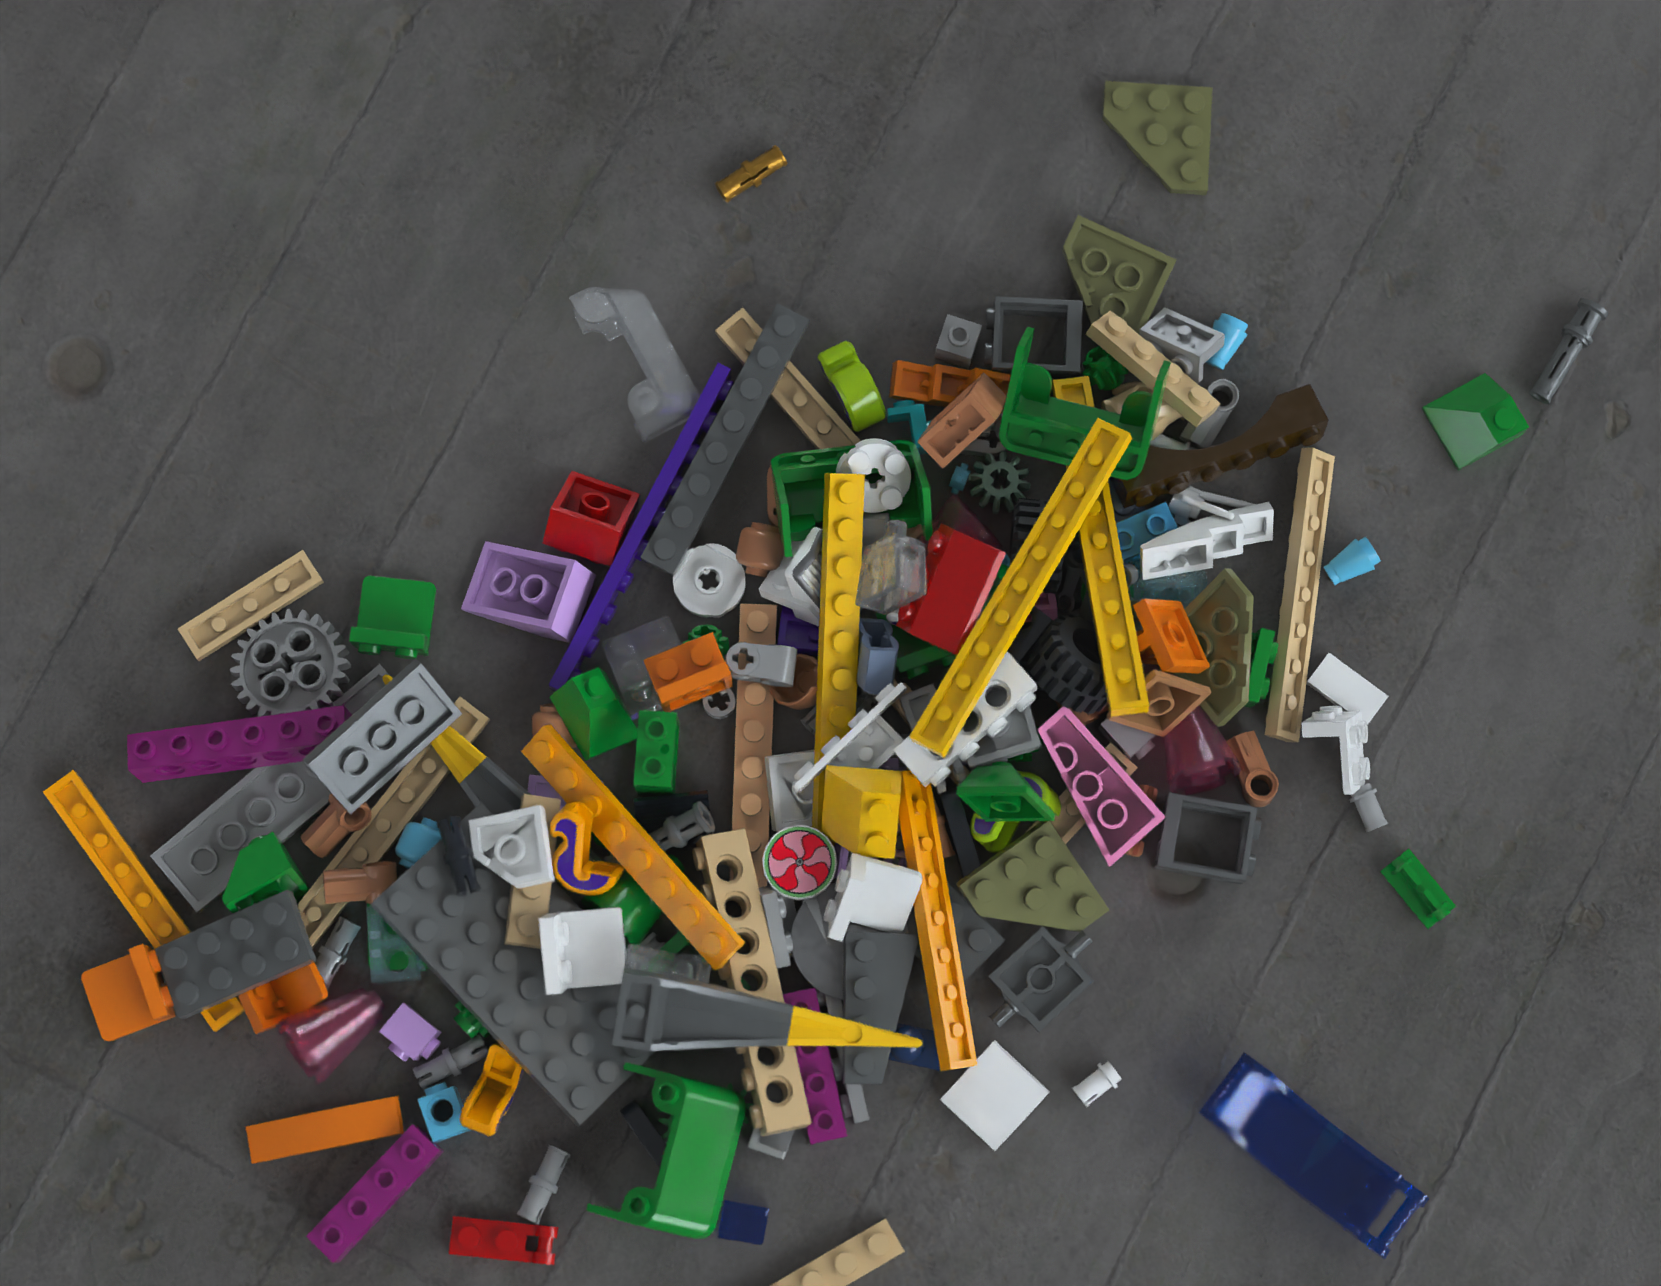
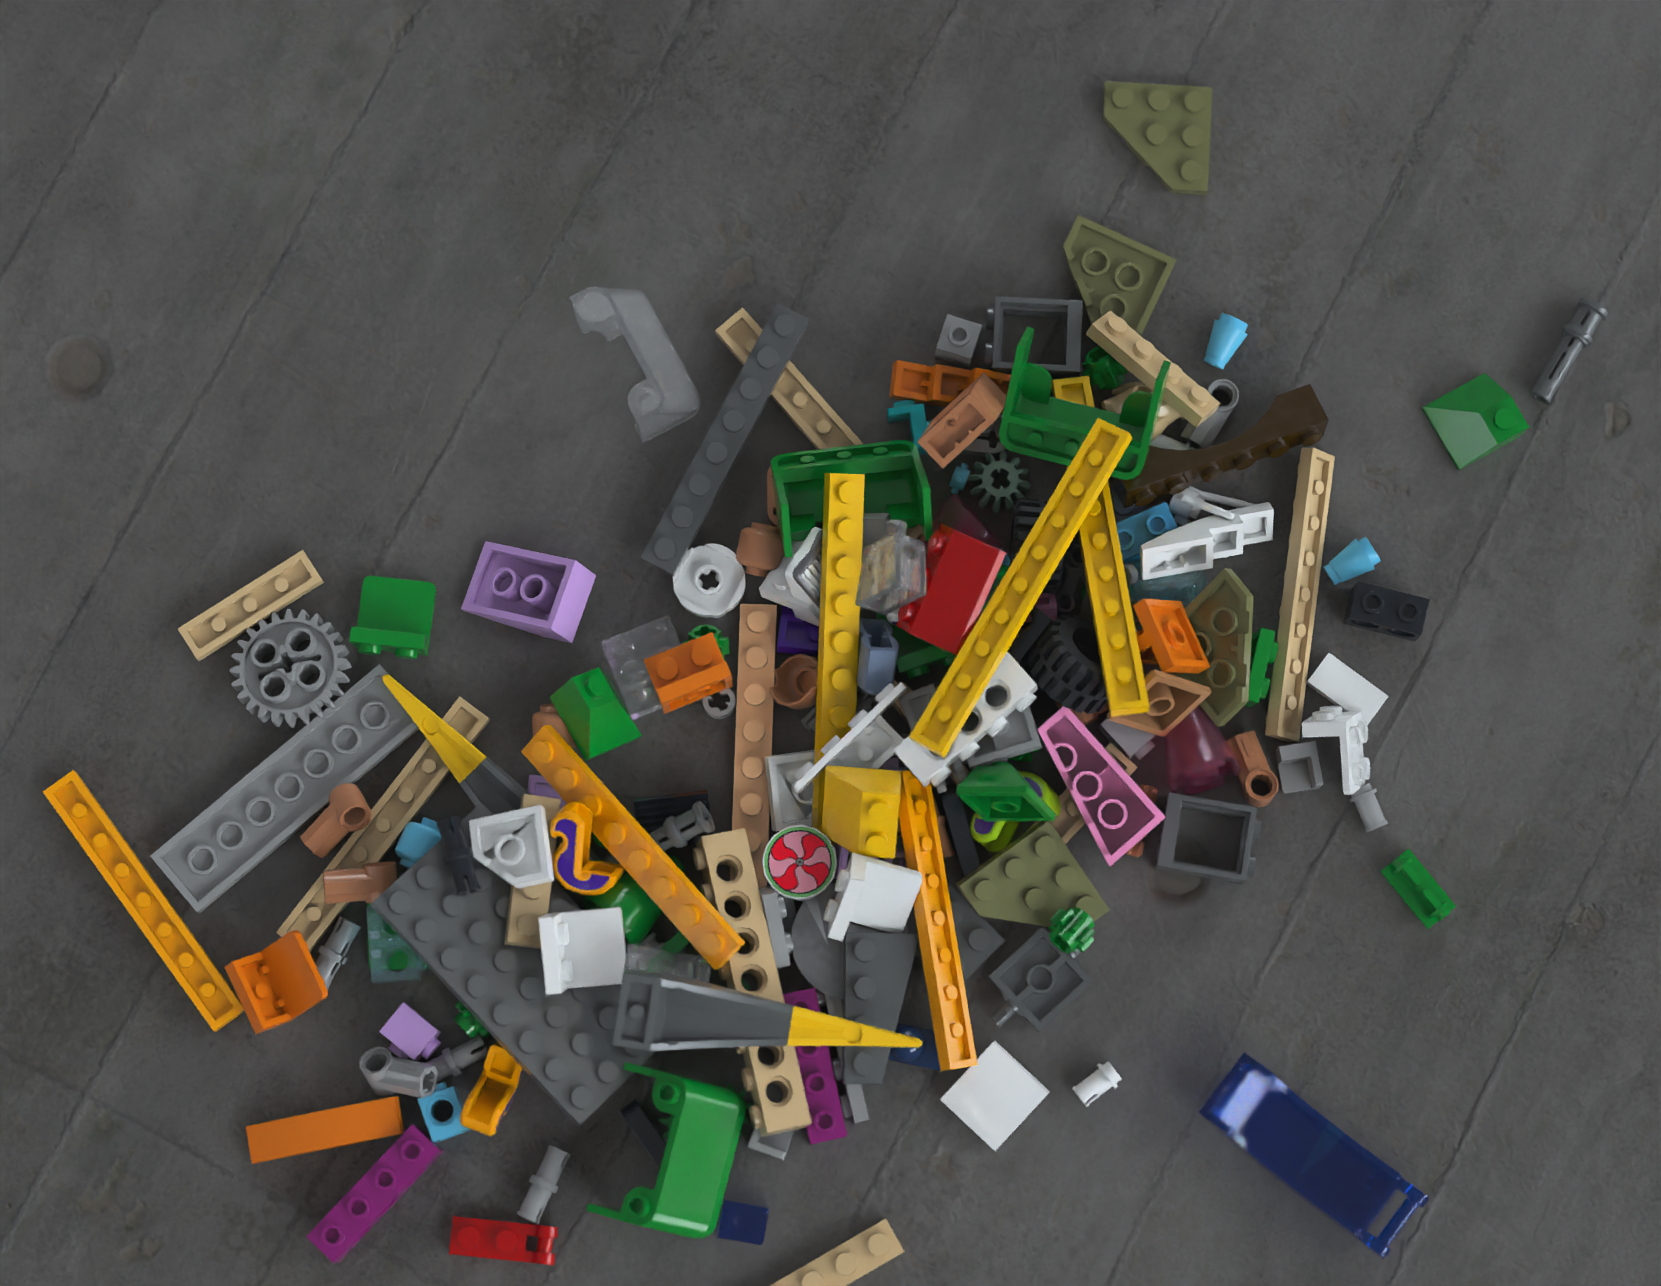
(128, 993): orange bracket -> none
(231, 744): magenta brick -> none
(235, 954): dark grey plate -> none
(262, 872): green slope -> none
(331, 1031): clear pink cone -> none
(382, 736): plate -> none
(398, 1075): none -> light grey piece
(590, 518): red slope -> none
(619, 575): dark purple plate -> none
(656, 753): green window -> none
(751, 173): pearl gold pin -> none
(770, 663): light grey piece -> none
(852, 385): lime animal -> none
(890, 463): white plate -> none
(1071, 930): none -> green gear
(1183, 341): light grey bracket -> none
(1298, 767): none -> light grey panel
(1386, 611): none -> black brick

